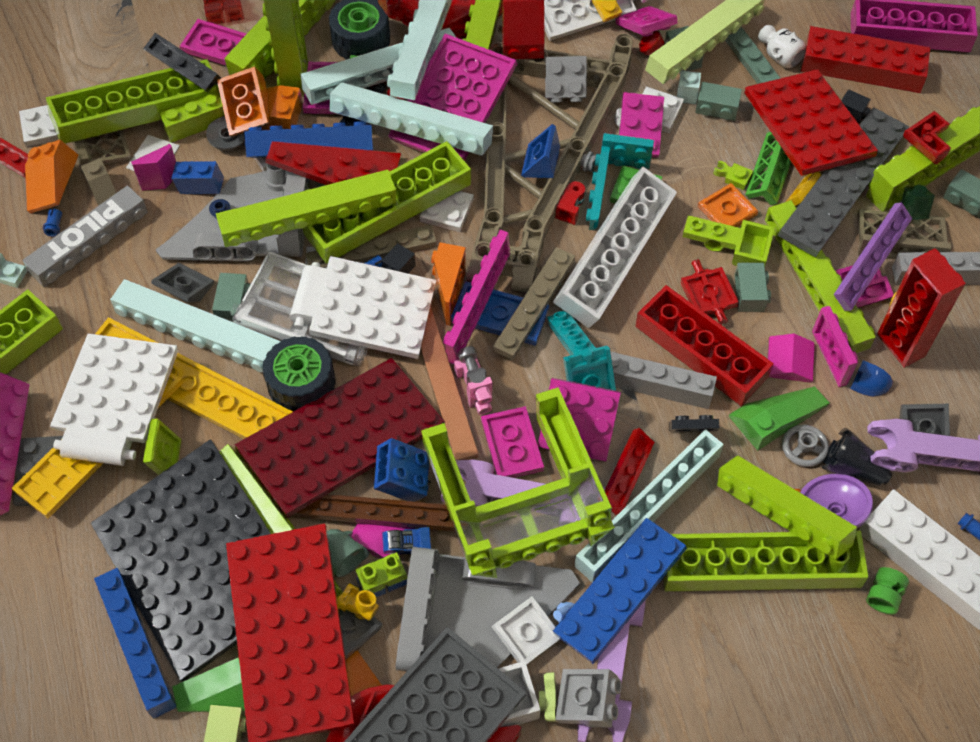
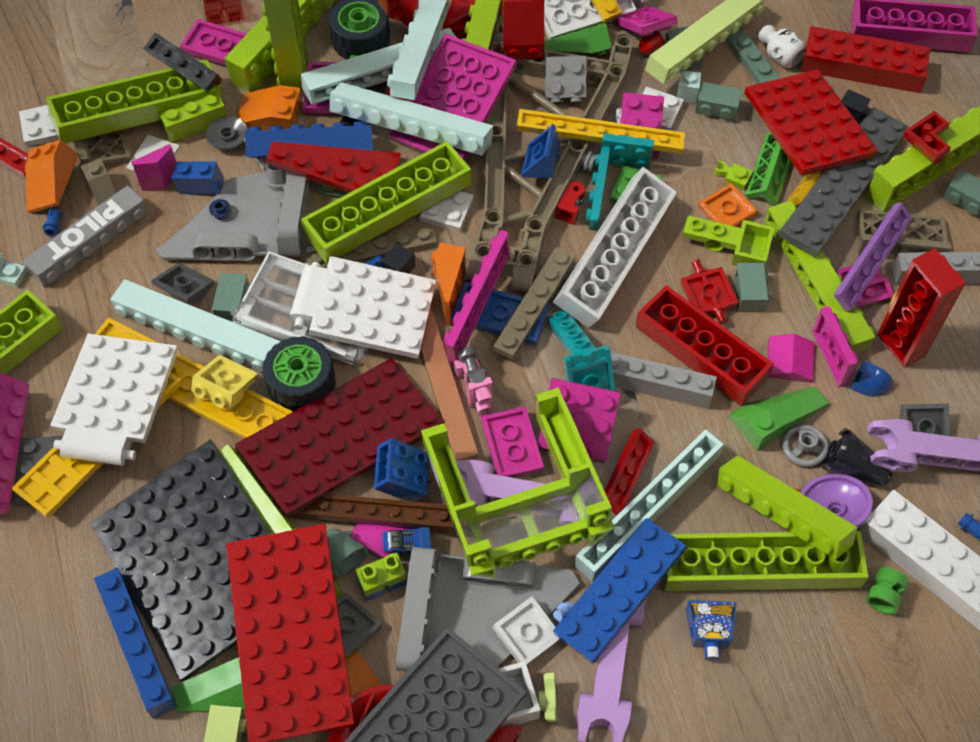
(161, 447): lime tile -> none
(223, 382): none -> light yellow plate
(244, 100): orange slope -> none
(306, 208): lime brick -> none
(360, 603): yellow plate -> none
(585, 41): none -> bright green wedge
(588, 697): light grey plate -> none
(593, 129): none -> yellow plate
(683, 424): black plate -> none
(711, 625): none -> torso
(918, 201): clear green brick -> none

